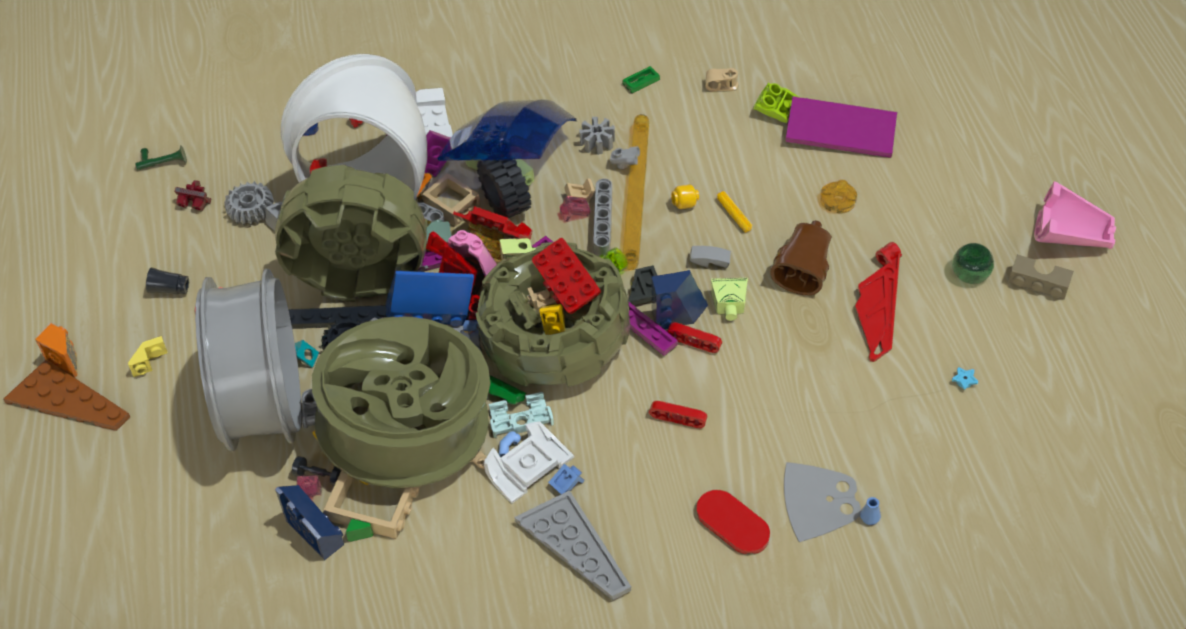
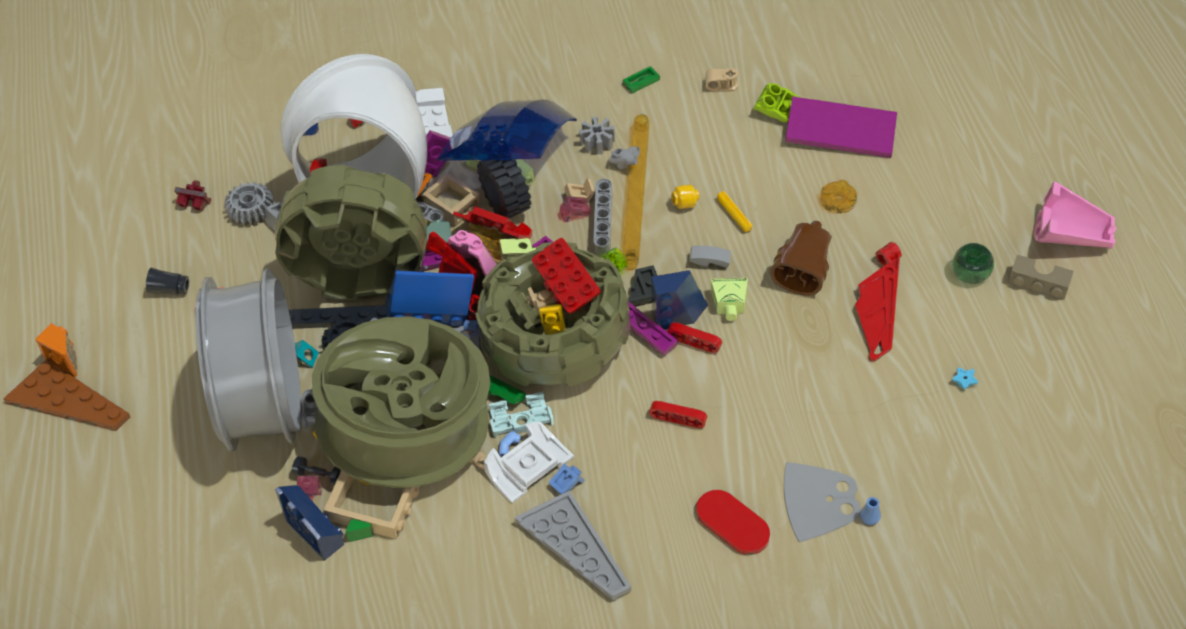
(140, 363): light yellow slope -> none
(145, 163): dark green piece -> none

